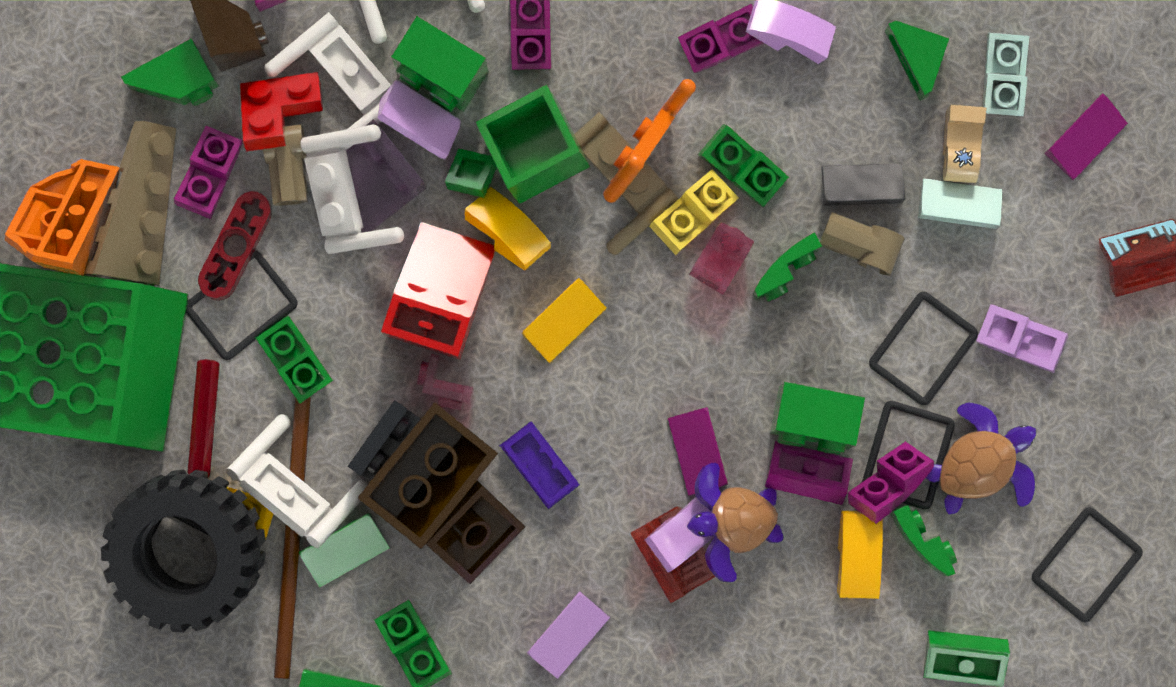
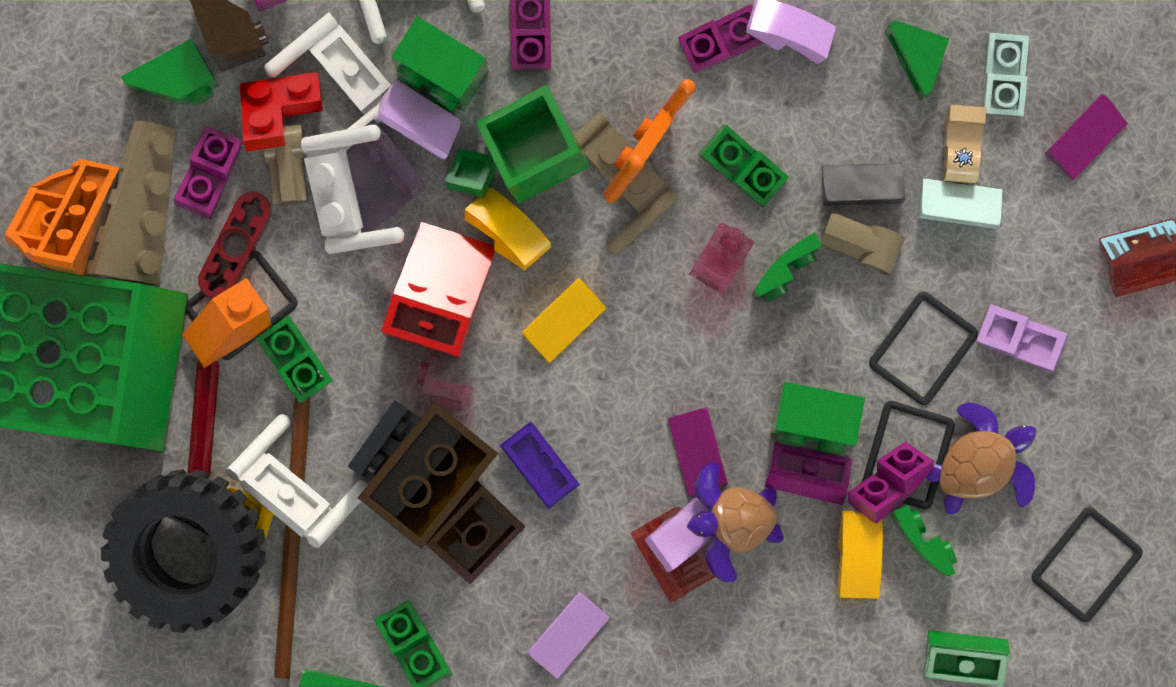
(227, 323): none -> orange slope
(345, 550): slope -> none
(693, 212): light yellow slope -> none

